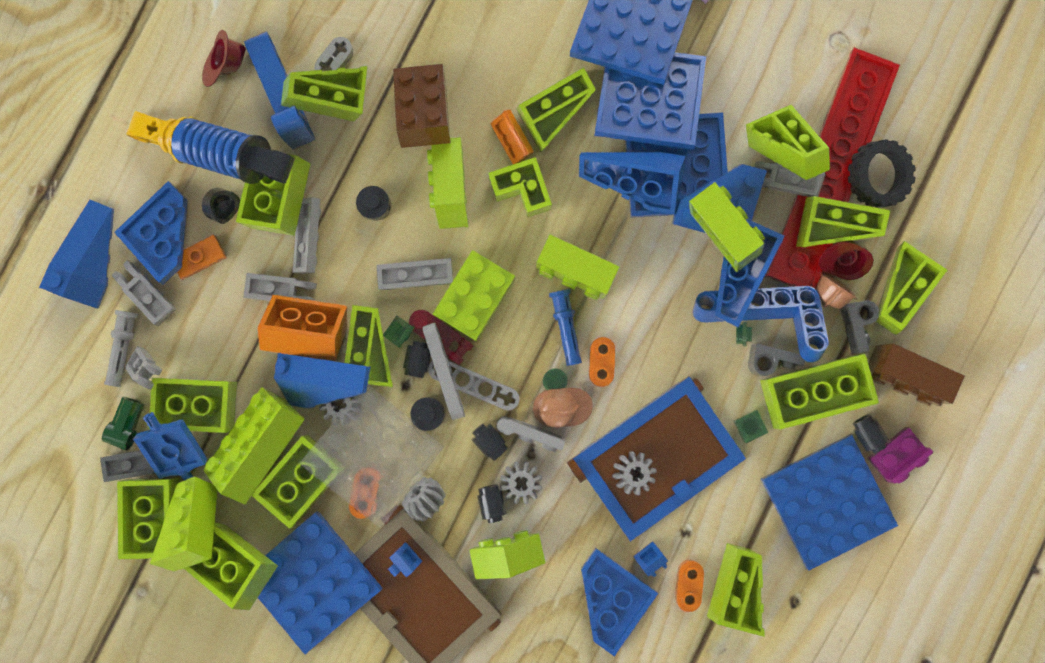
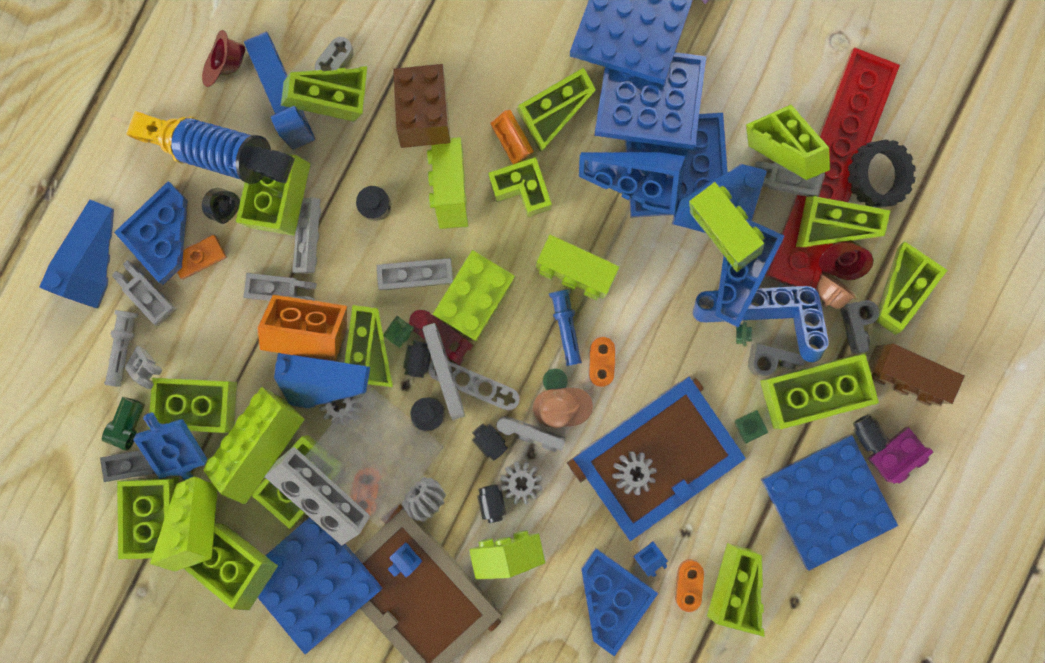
(317, 496): none -> light grey brick

